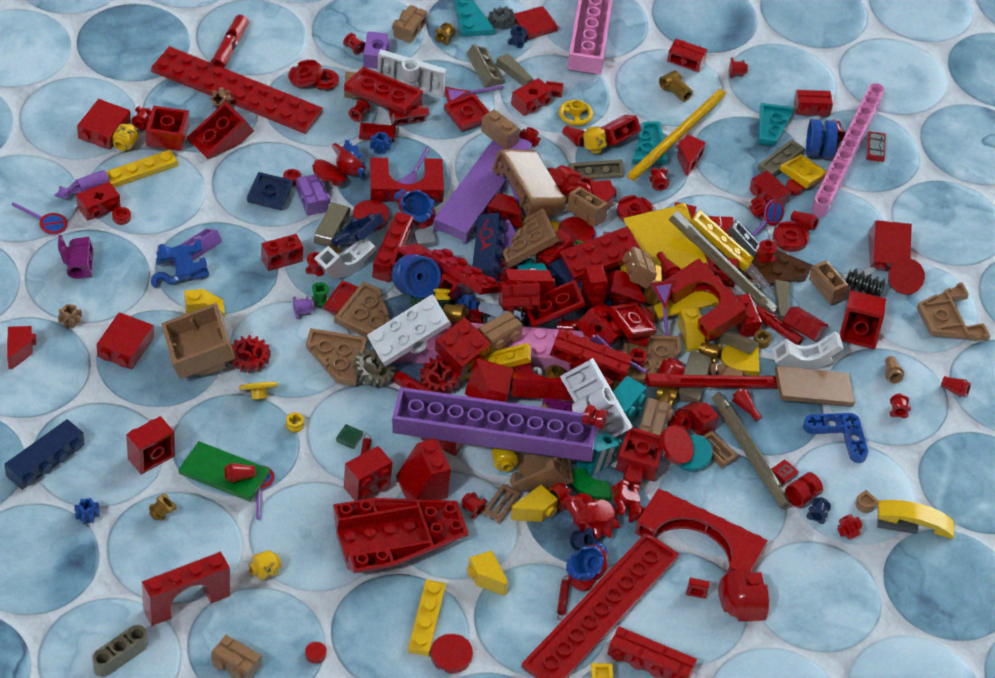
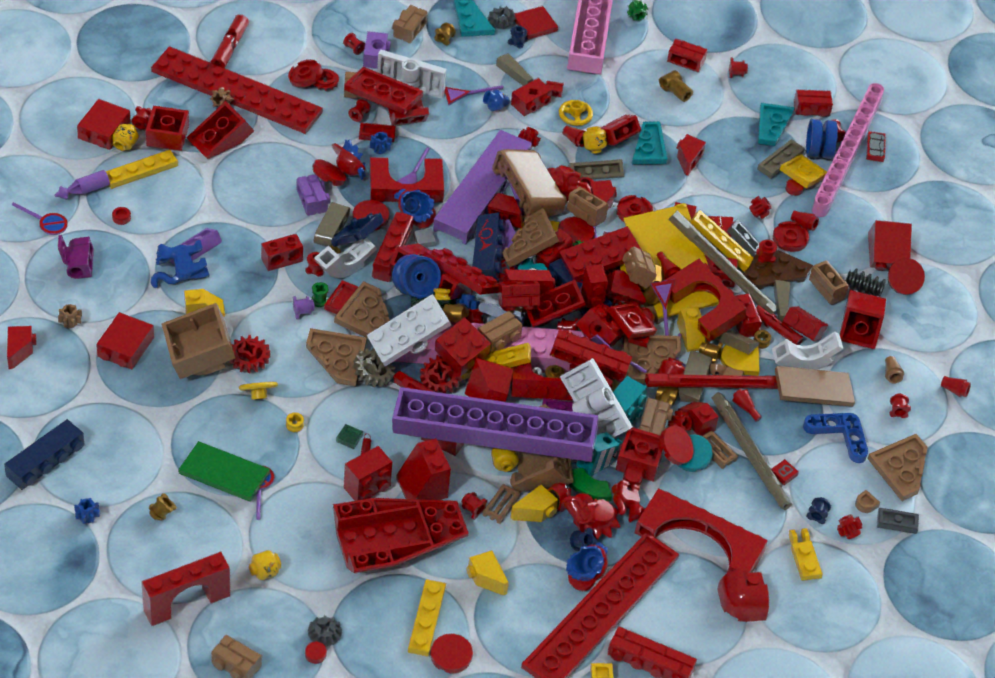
(98, 201): red brick -> none
(114, 659): dark tan beam -> none
(150, 445): red brick -> none
(236, 472): red cone -> none
(270, 191): dark blue plate -> none
(292, 174): red tile -> none
(328, 637): none -> dark grey gear
(466, 111): red plate -> none
(484, 66): dark tan slope -> none
(495, 100): none -> blue animal
(500, 129): medium nougat brick -> none
(563, 597): red piece -> none
(595, 417): red wheel -> none
(637, 10): none -> green gear
(638, 353): red bush -> none
(659, 179): red brick -> none
(678, 133): yellow axle -> none
(697, 588): red tile -> none
(759, 281): clear plate -> none
(768, 186): red brick -> none
(773, 214): piece -> none
(804, 489): red wheel -> none
(805, 556): none -> yellow hinge
(901, 465): none -> medium nougat plate
(916, 513): yellow slope -> none
(944, 319): medium nougat wing -> none

